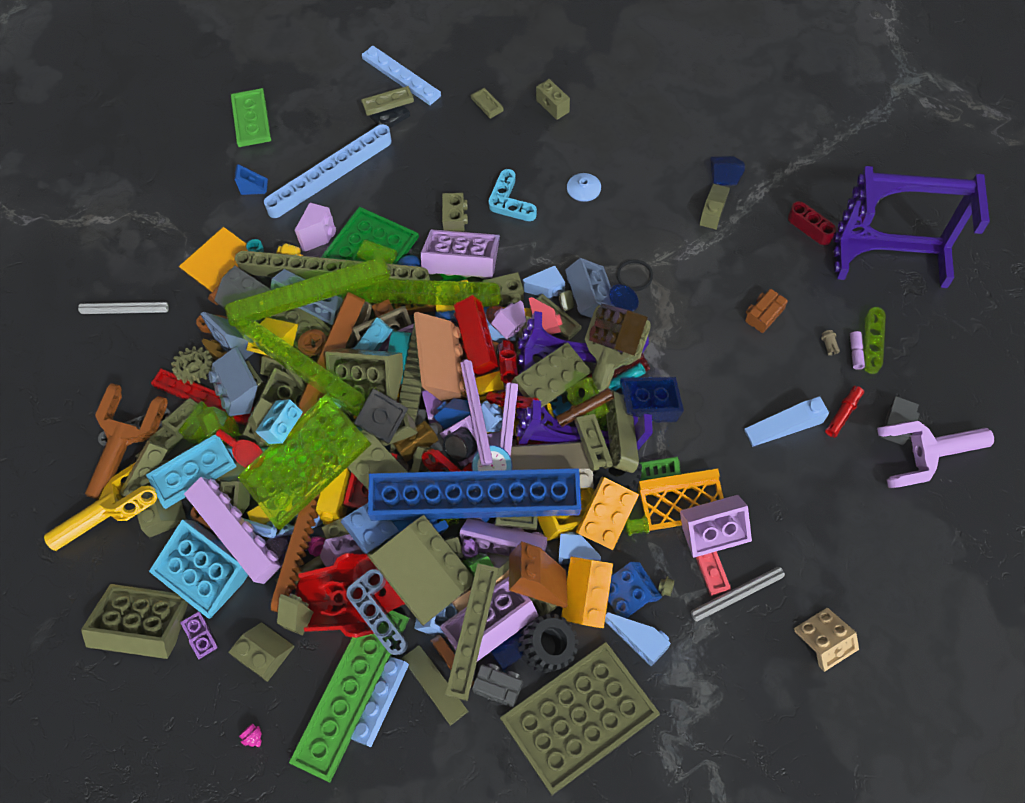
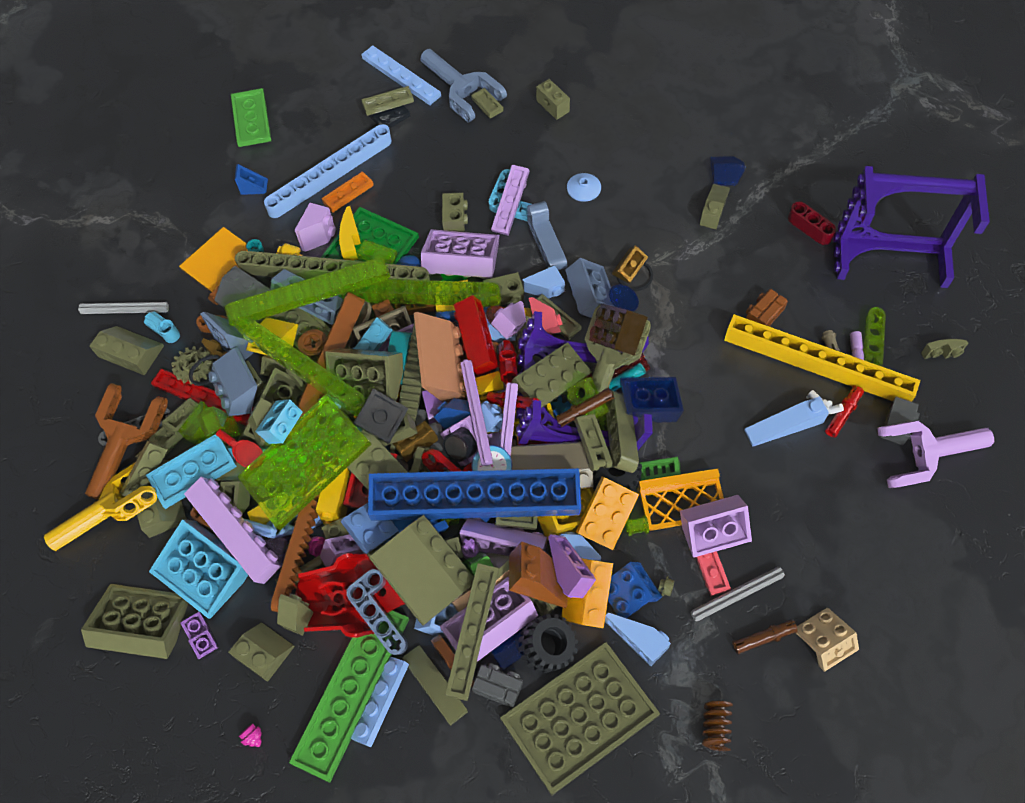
(126, 349): none -> olive slope
(163, 327): none -> medium azure piece
(196, 365): none -> black piece
(347, 191): none -> orange plate
(348, 236): none -> yellow slope
(461, 84): none -> sand blue piece
(510, 200): none -> lavender piece
(545, 236): none -> sand blue beam
(566, 300): olive slope -> none
(569, 568): none -> medium lavender slope
(630, 264): none -> pearl gold slope
(715, 725): none -> reddish brown piece
(773, 633): none -> reddish brown pin
(821, 359): none -> yellow brick
(831, 409): none -> white piece
(946, 347): none -> olive slope

